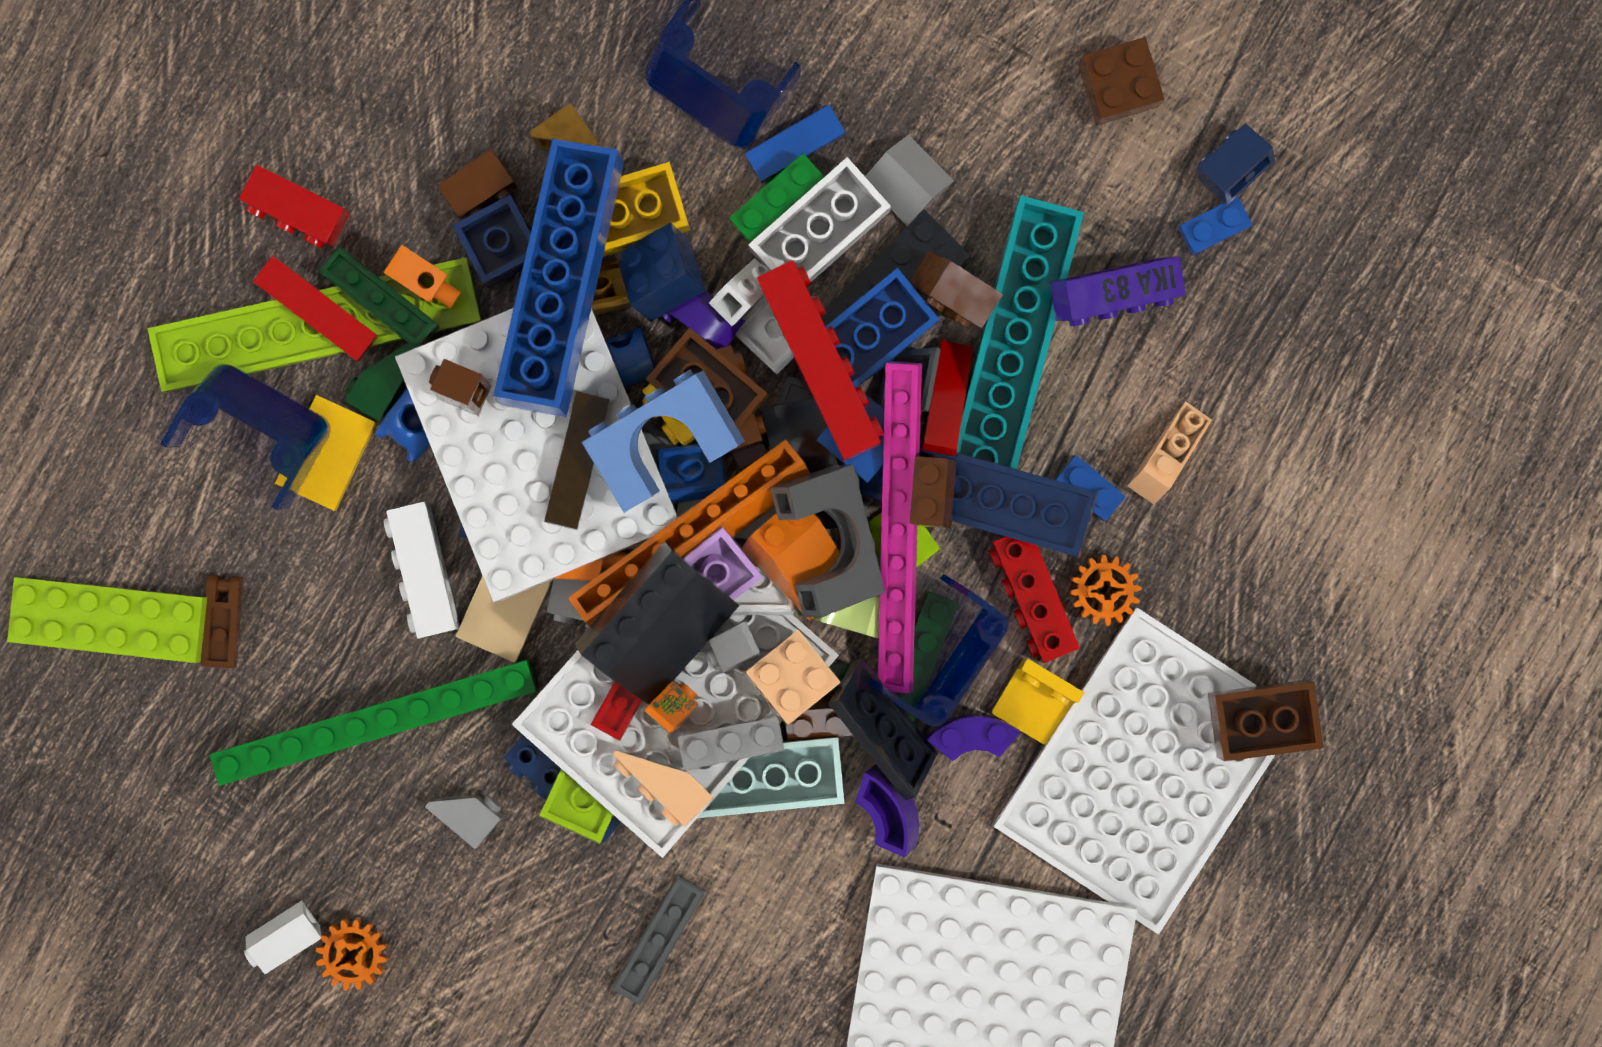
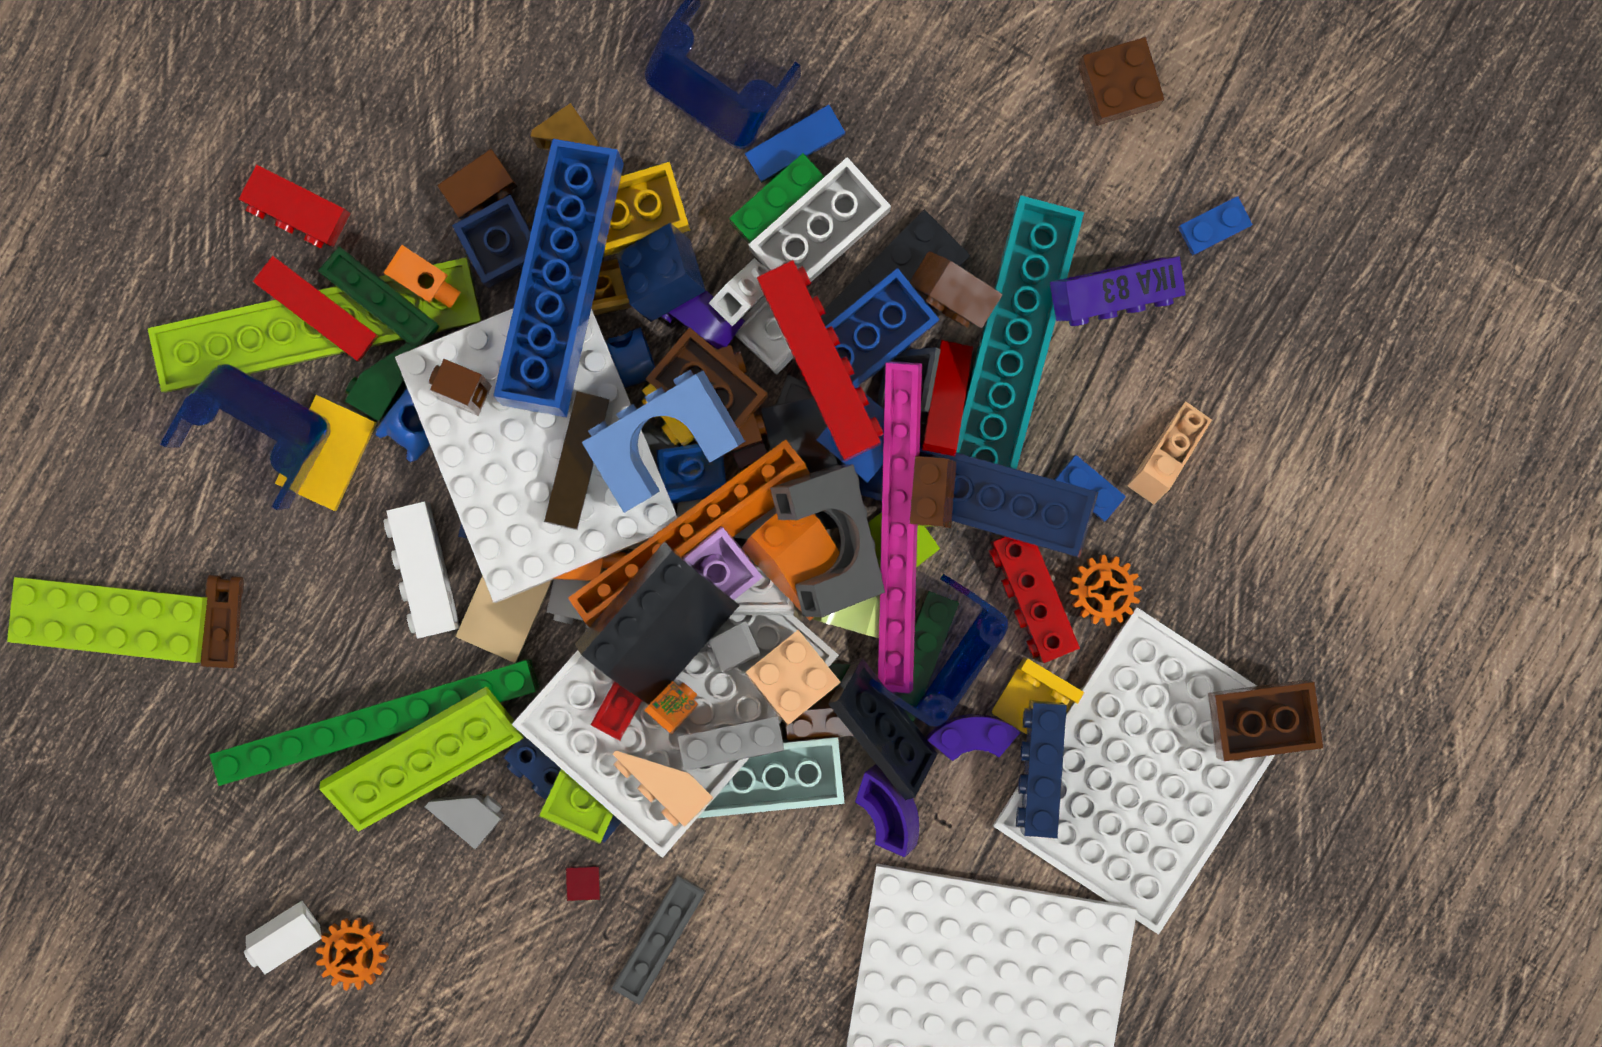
(421, 759): none -> lime plate
(583, 883): none -> dark red tile
(908, 179): light grey slope -> none
(1043, 769): none -> dark blue brick
(1235, 163): dark blue brick -> none

